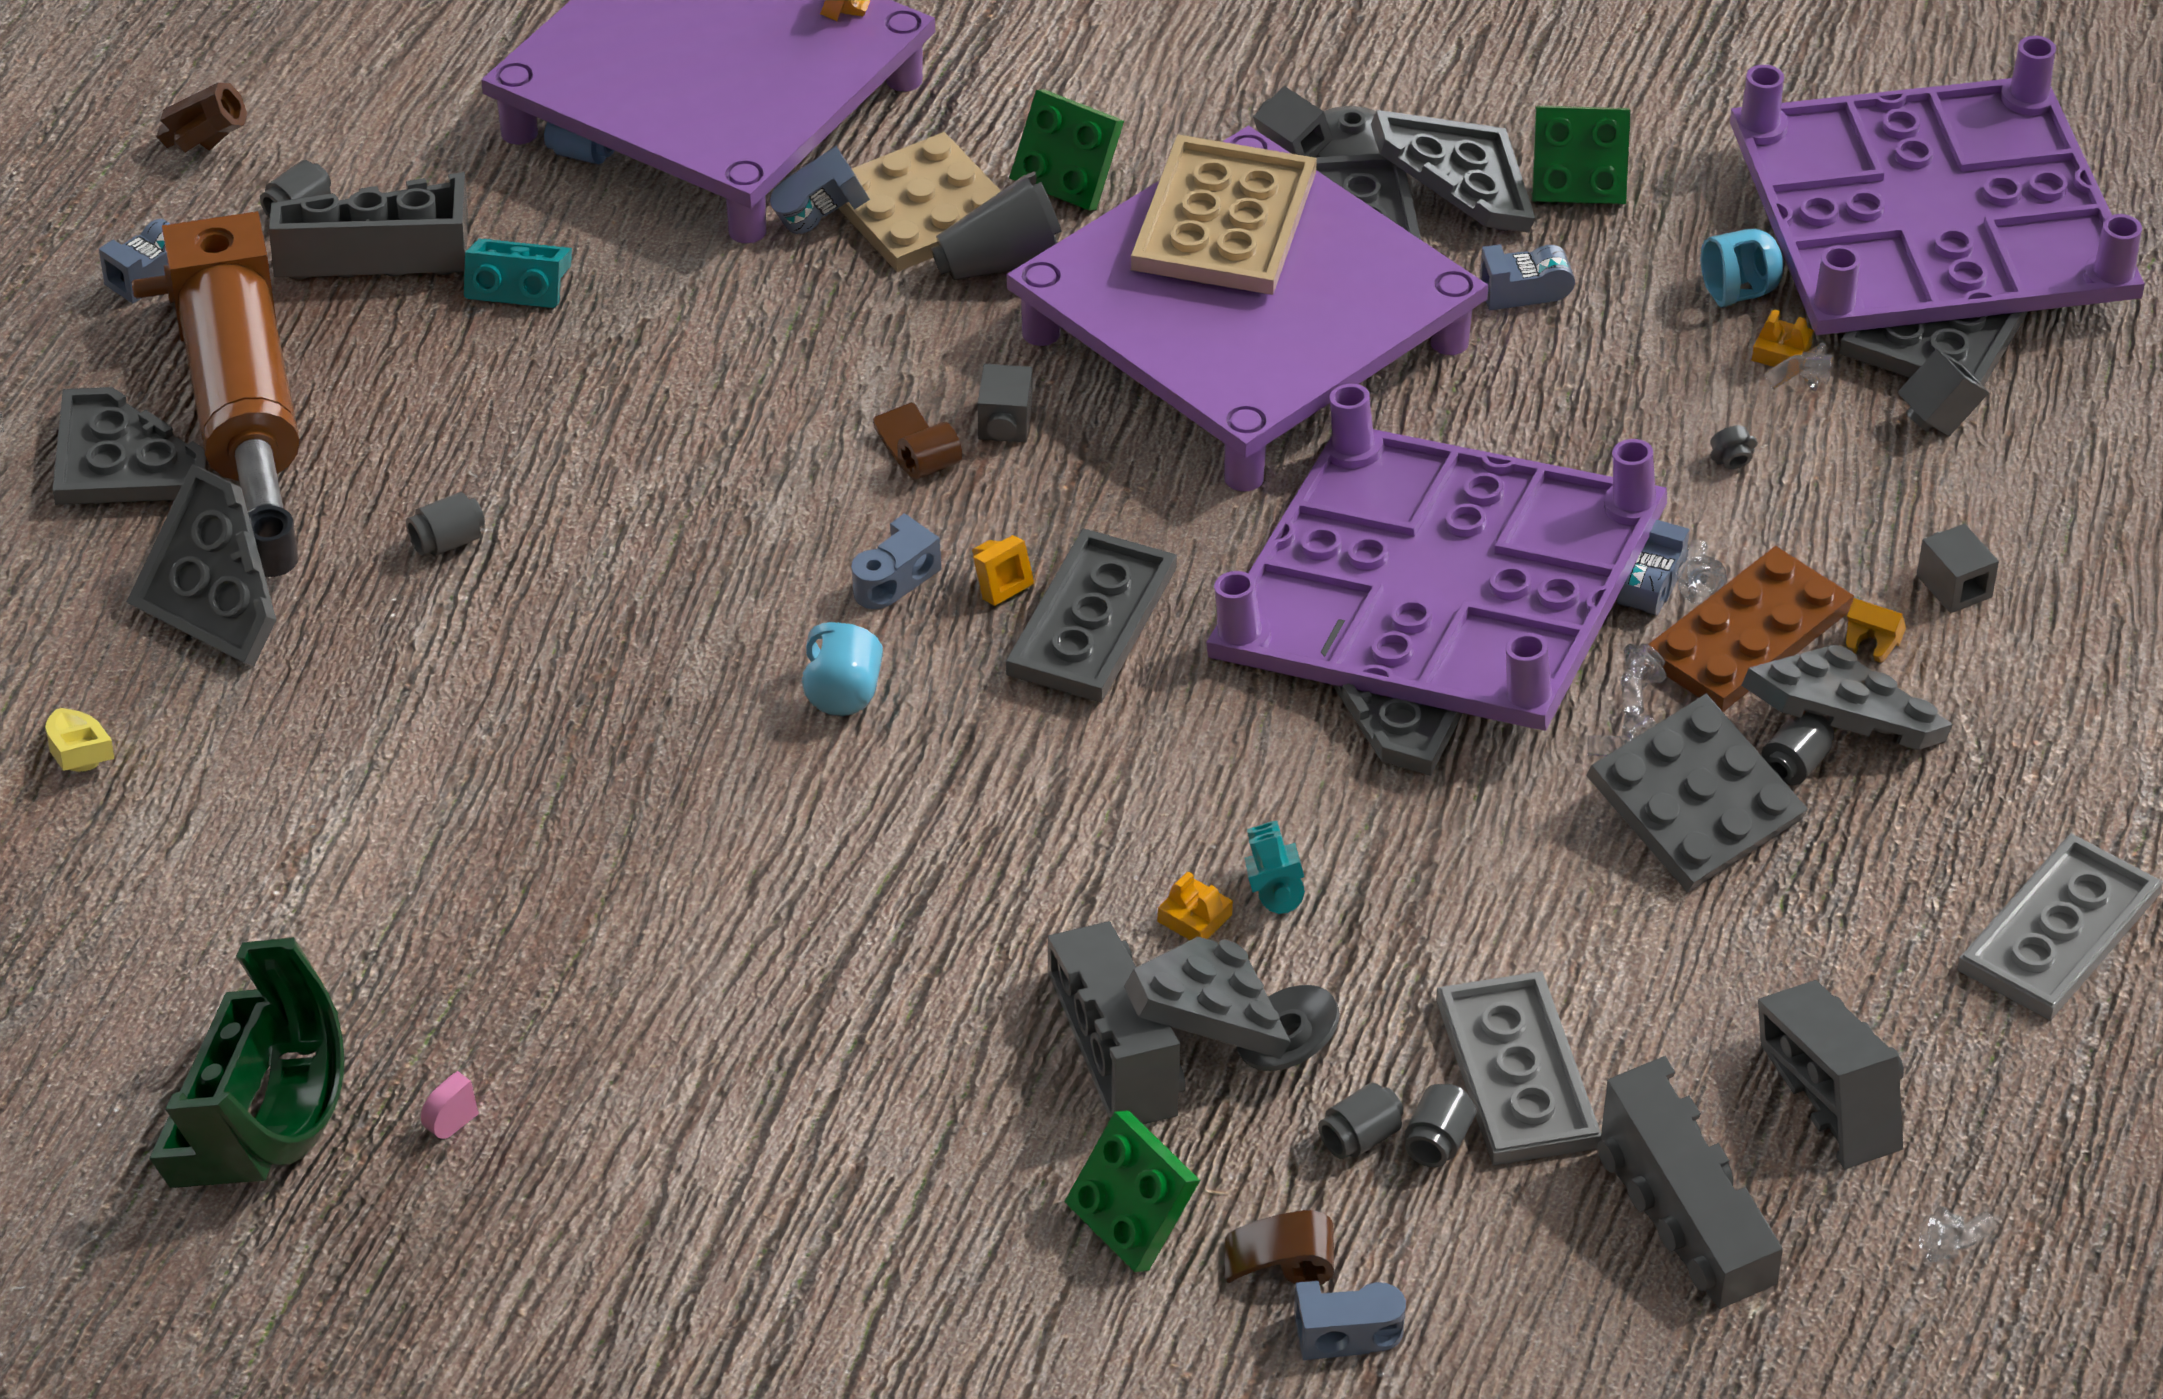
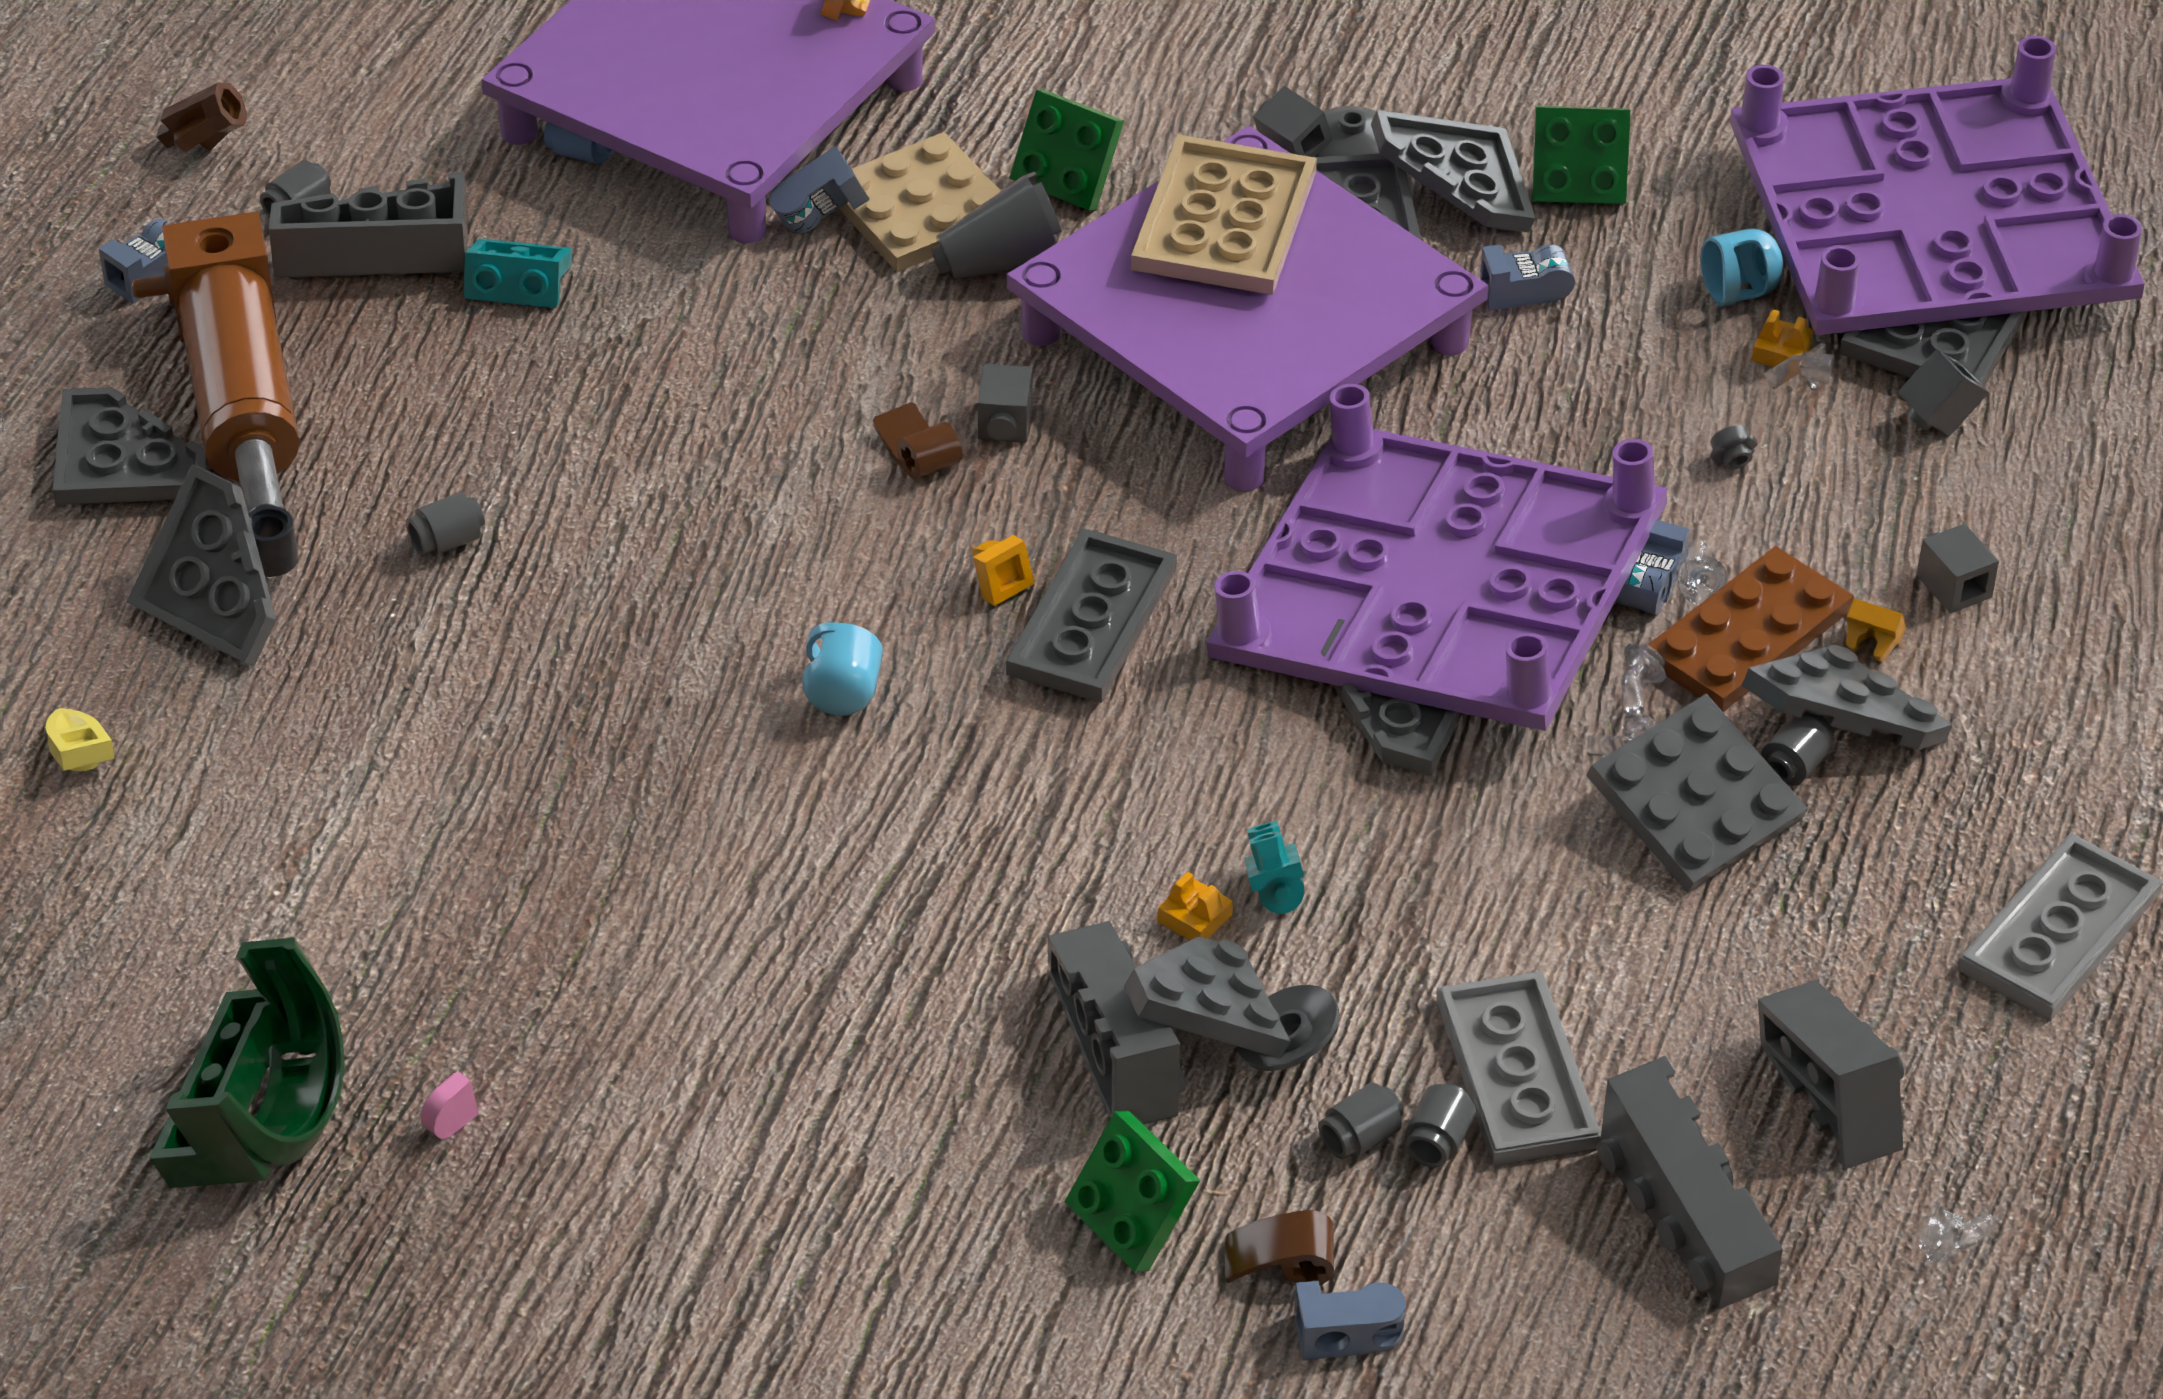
(896, 565): sand blue leg -> none

